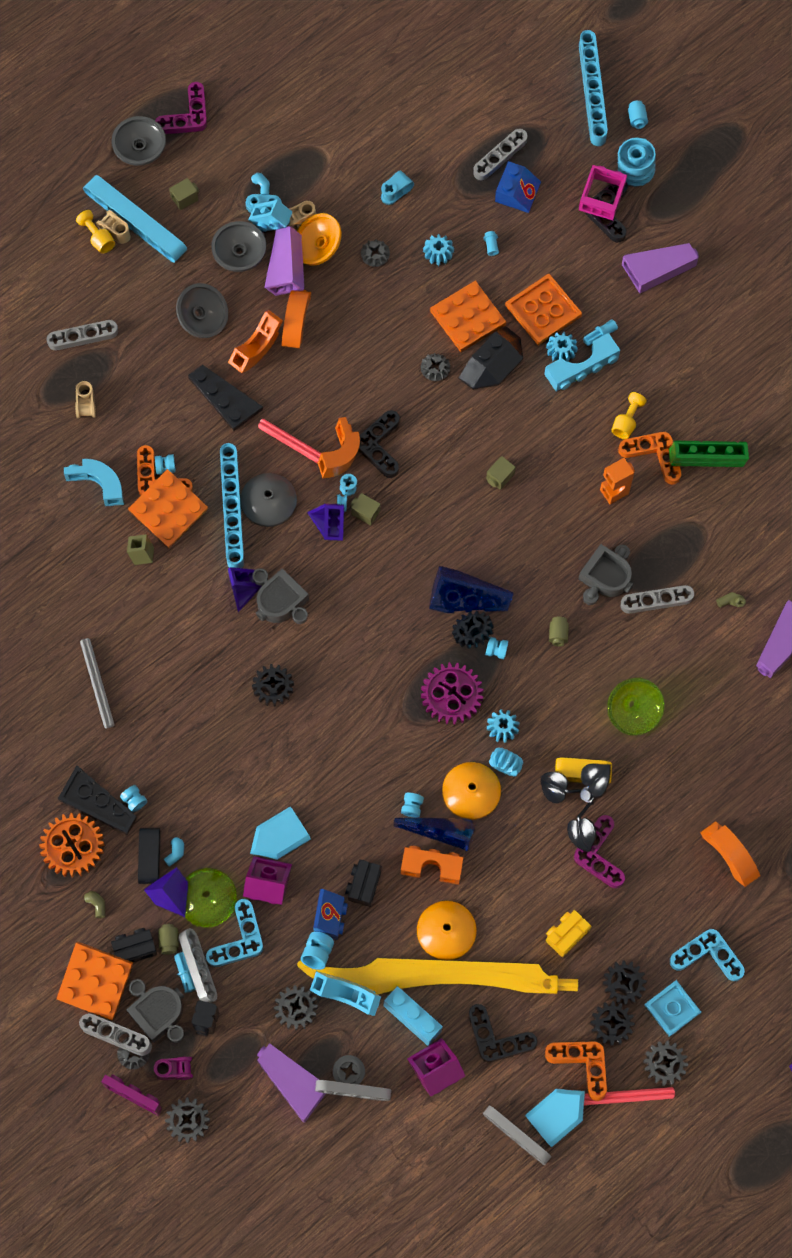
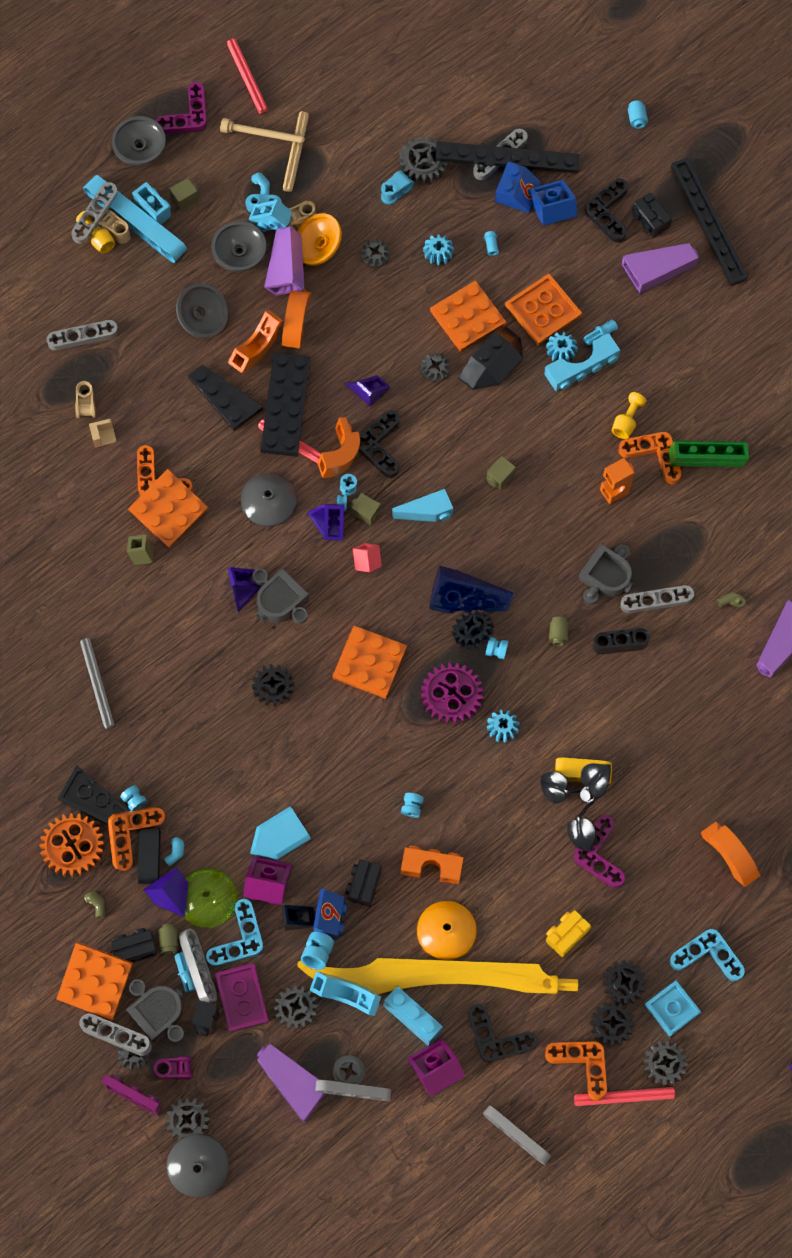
(95, 213): none -> light grey beam
(101, 474): medium azure arch -> none
(102, 433): none -> tan panel
(126, 825): none -> orange beam
(151, 203): none -> medium azure brick
(169, 464): medium azure wheel -> none
(201, 1151): none -> dark grey dish
(229, 126): none -> tan piece
(229, 498): medium azure beam -> none
(241, 997): none -> magenta plate
(247, 76): none -> coral axle
(285, 404): none -> black plate
(295, 153): none -> tan axle
(298, 917): none -> black slope
(367, 557): none -> coral panel
(369, 389): none -> dark purple slope
(369, 662): none -> orange plate
(419, 151): none -> dark grey gear
(427, 508): none -> medium azure slope
(445, 830): clear blue wedge -> none
(471, 803): light orange dish -> none
(501, 155): none -> black plate
(506, 761): medium azure gear -> none
(554, 202): none -> blue slope
(557, 1114): medium azure tile -> none
(593, 95): medium azure beam -> none
(599, 207): dark pink window -> none
(628, 635): none -> black beam
(637, 161): medium azure wheel -> none
(644, 713): clear neon green dish -> none
(651, 214): none -> black brick
(709, 221): none -> black plate

